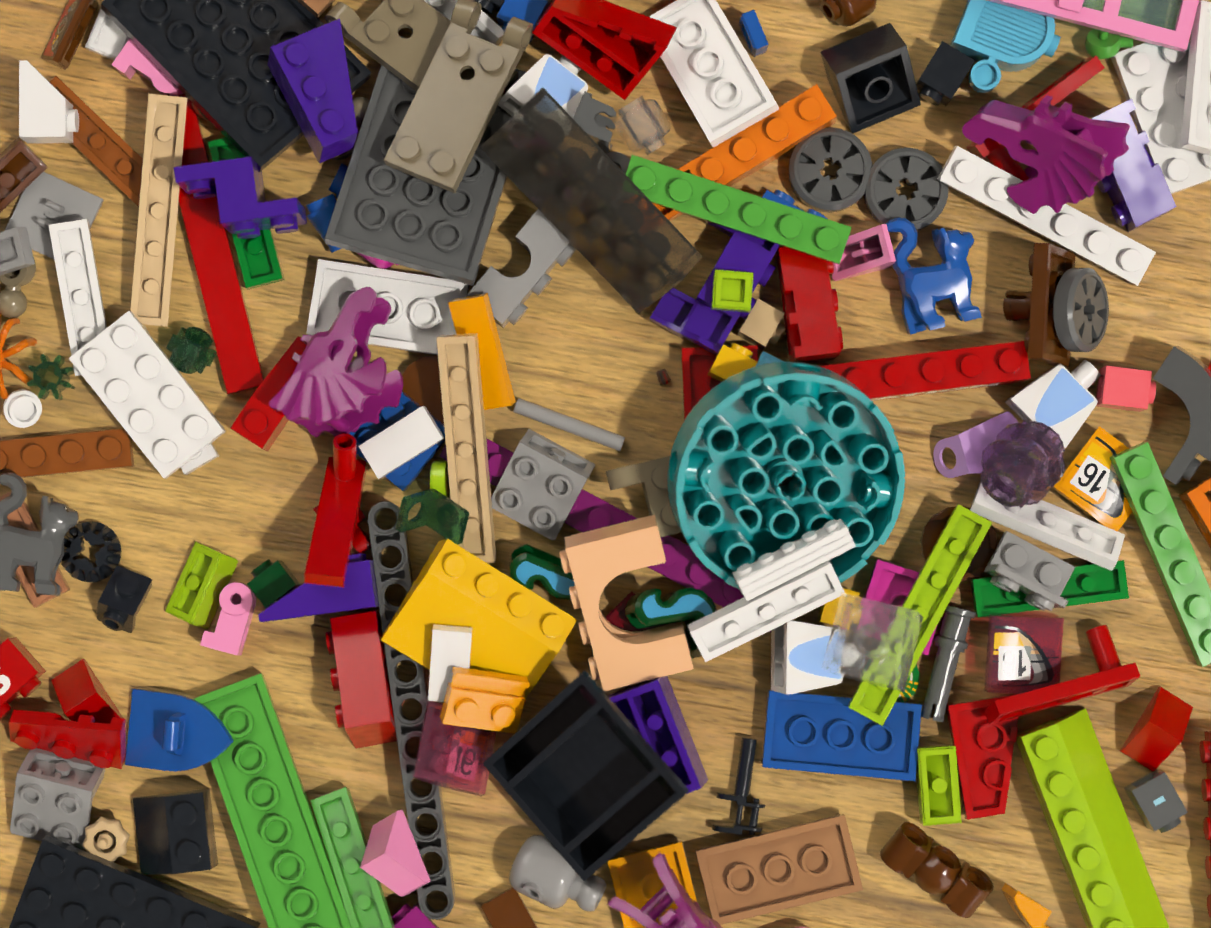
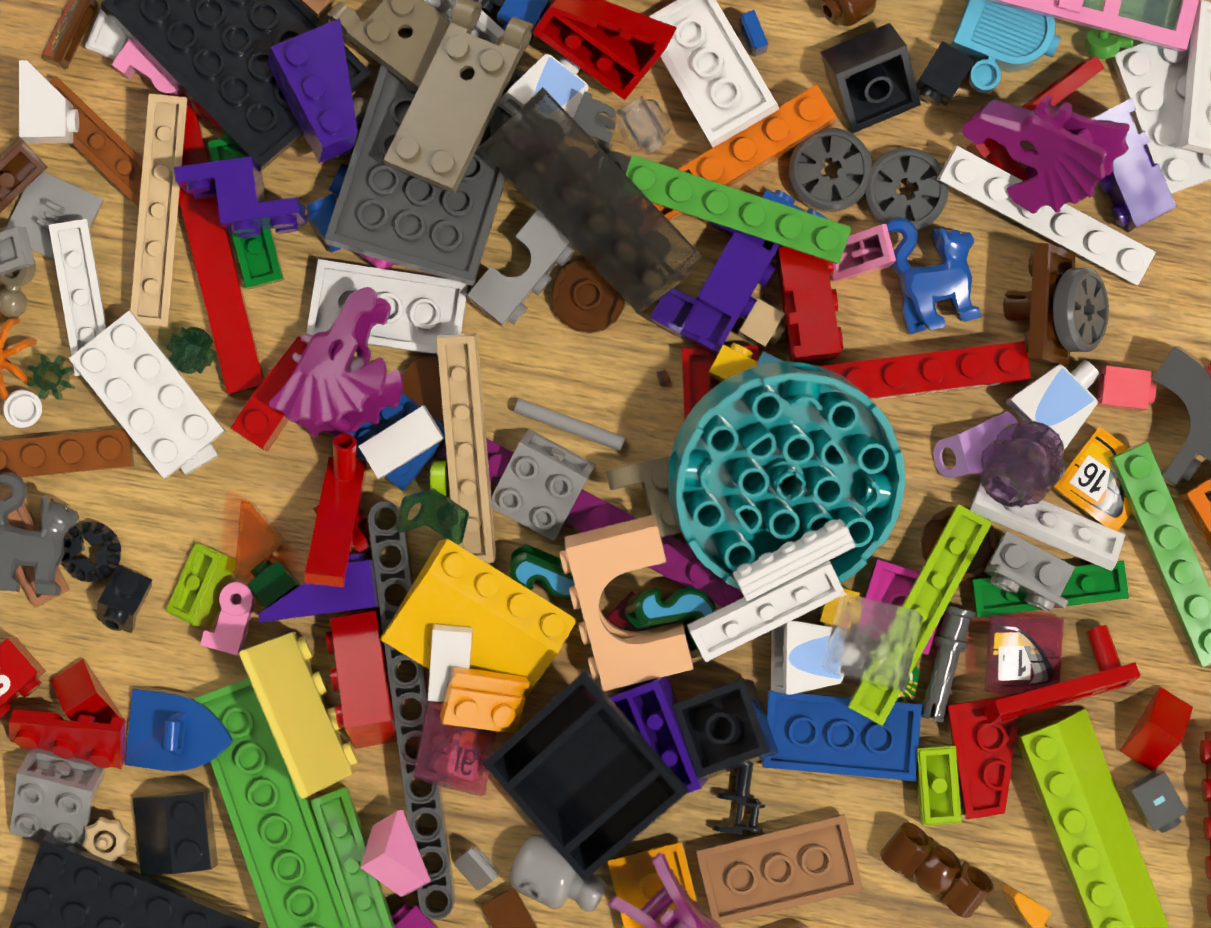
(256, 540): none -> clear orange slope
(299, 713): none -> light yellow slope
(475, 315): light orange tile -> none
(476, 867): none -> light grey slope
(585, 298): none -> reddish brown tile
(725, 729): none -> black brick
(732, 291): lime tile -> none

